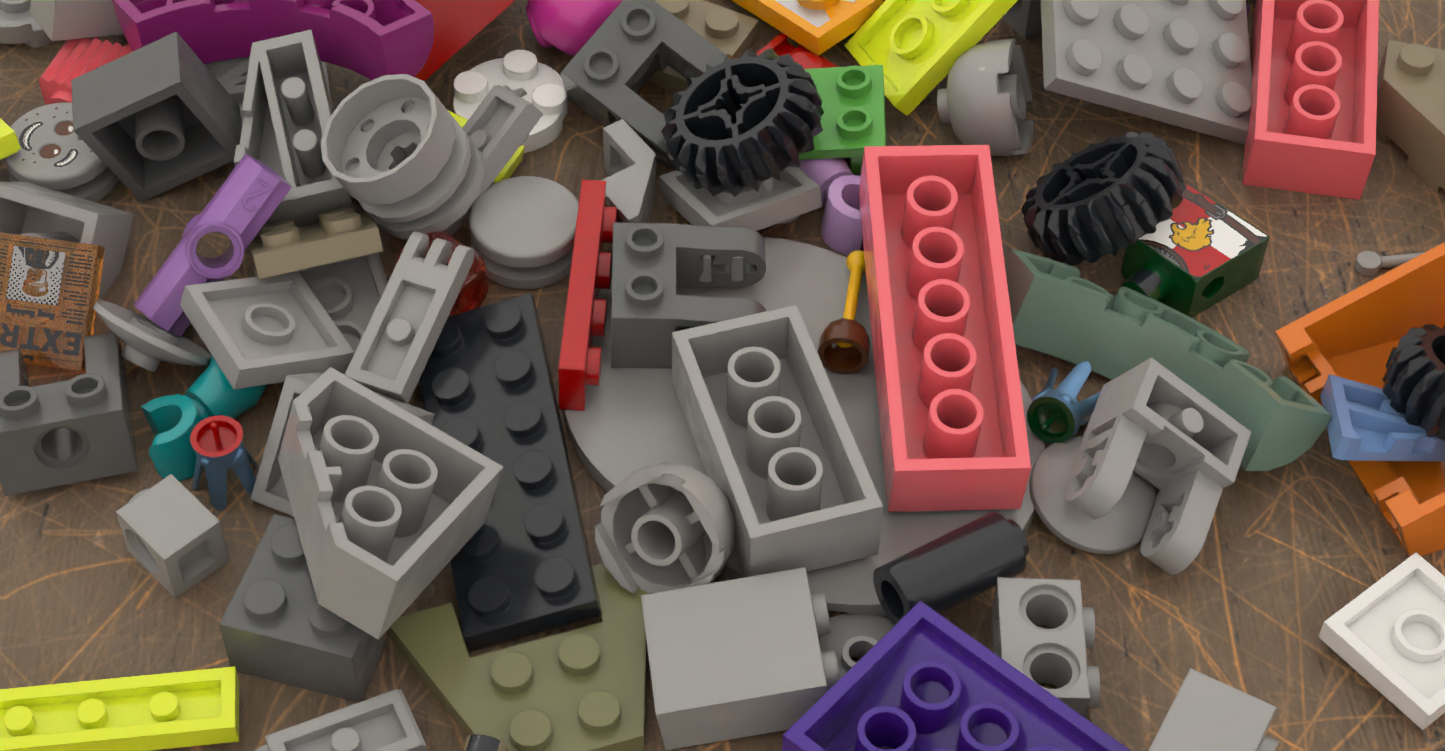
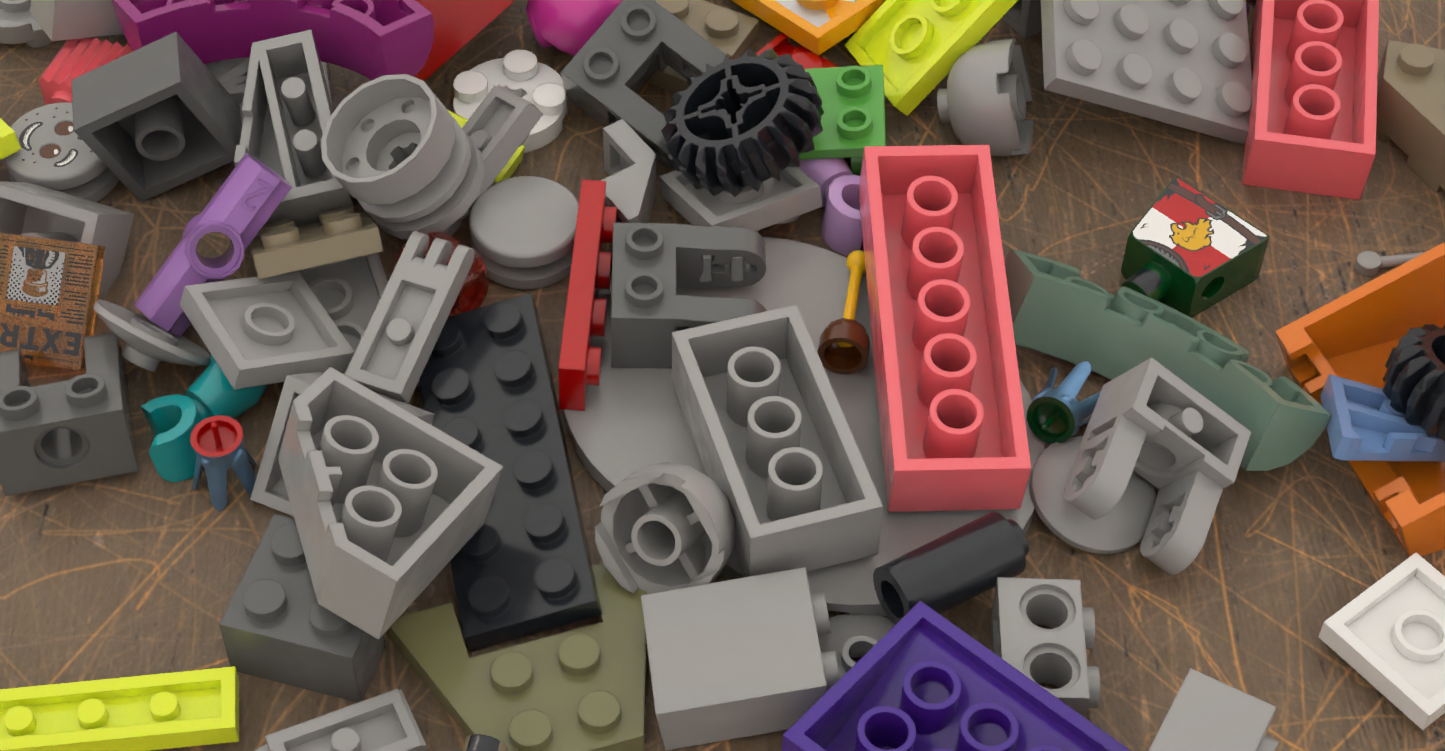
(173, 535): light grey brick -> none
(1103, 198): black gear -> none

